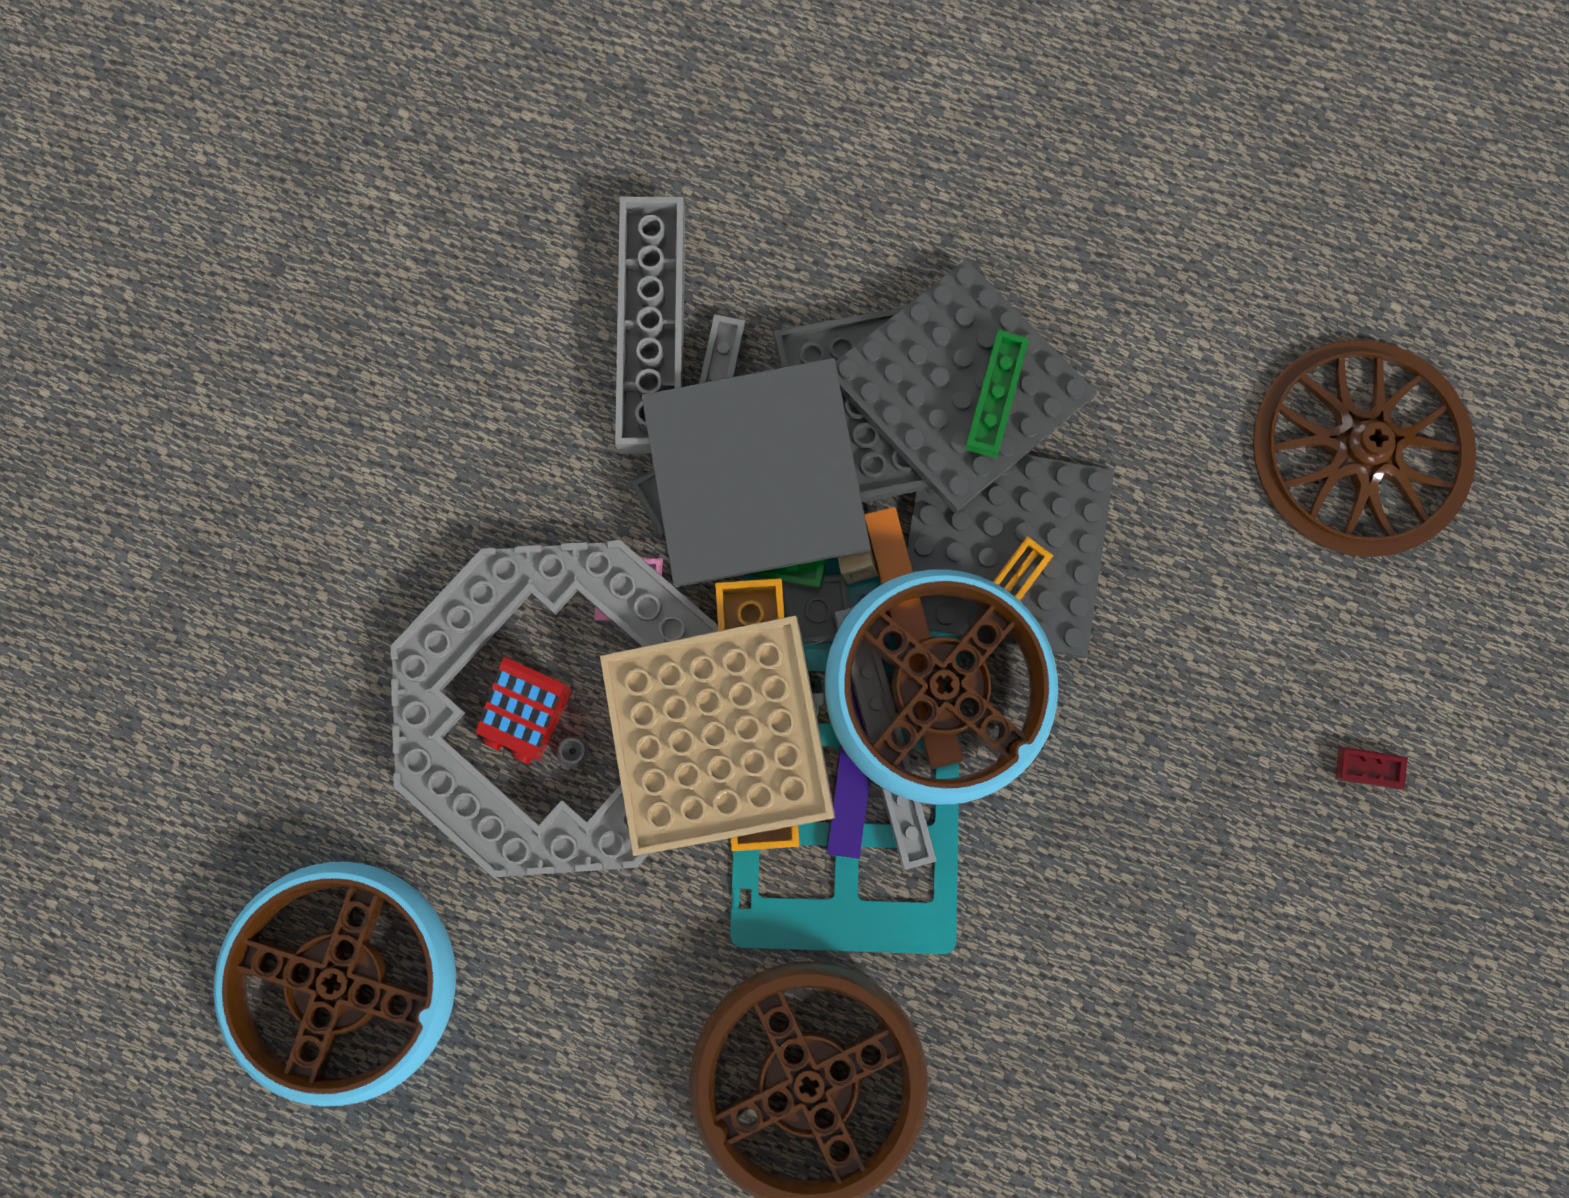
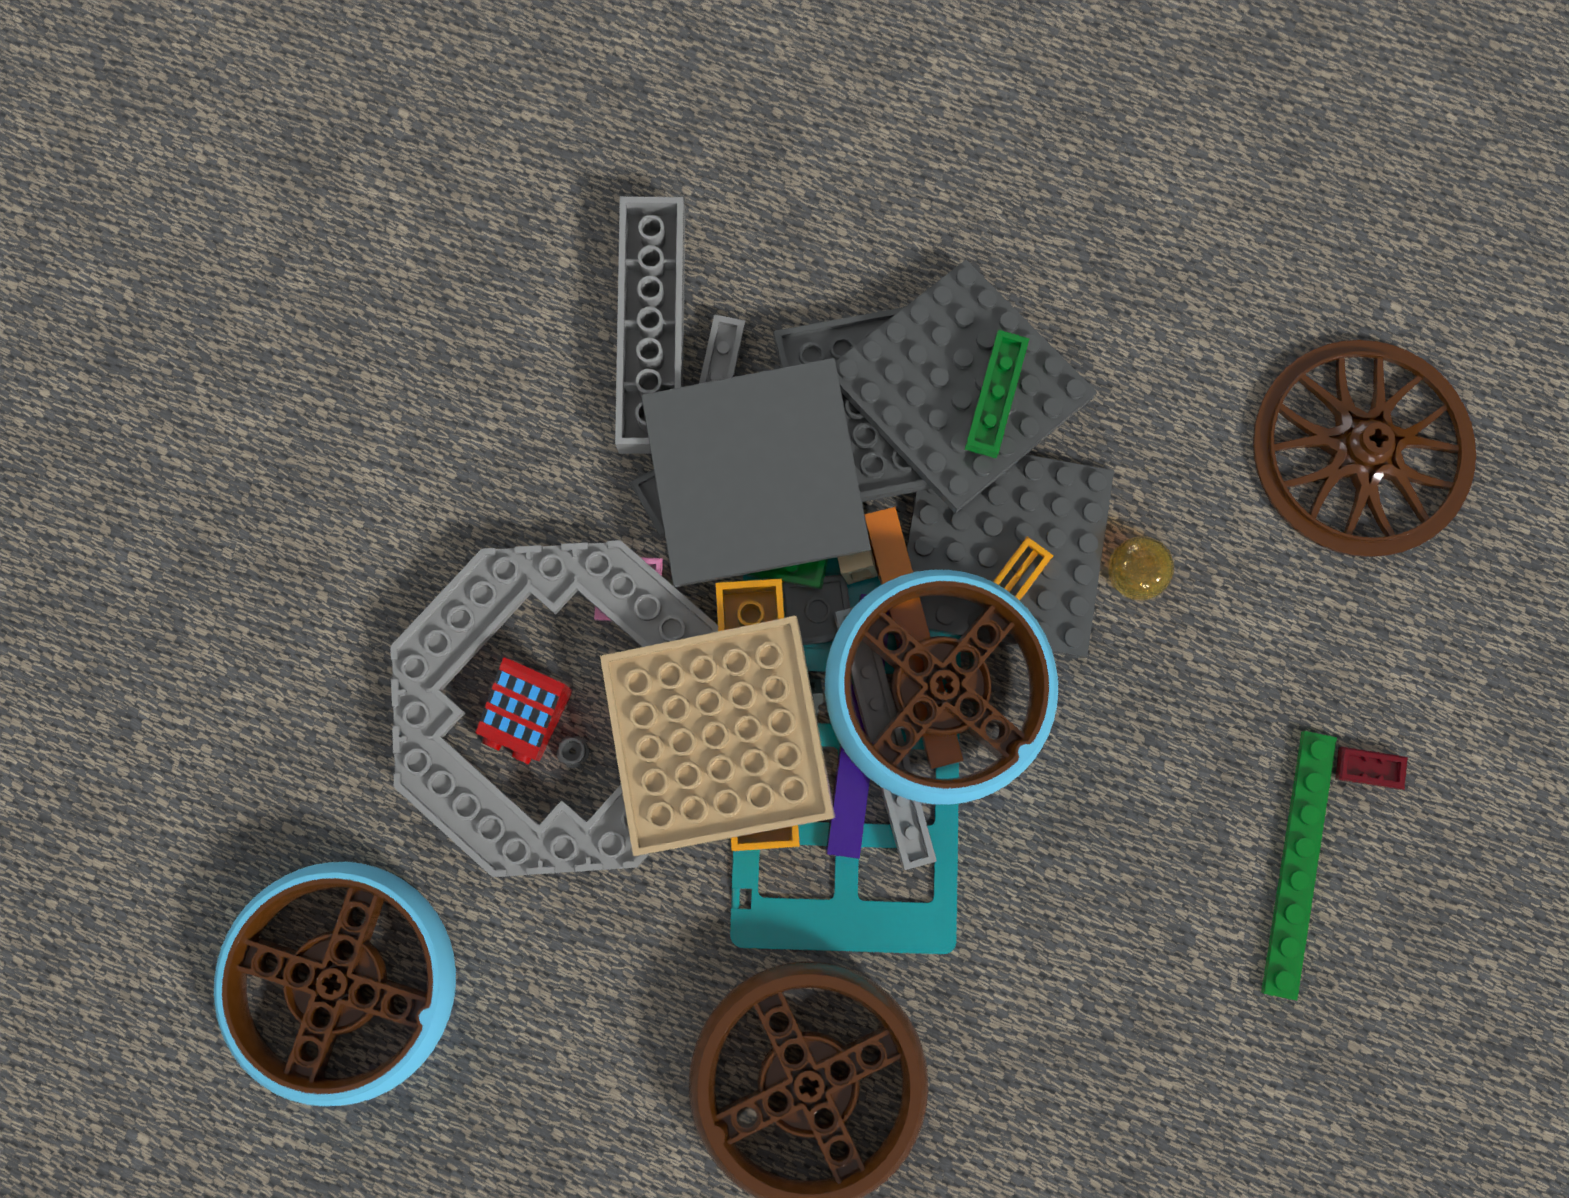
(1141, 568): none -> clear yellow cylinder
(1299, 866): none -> green plate

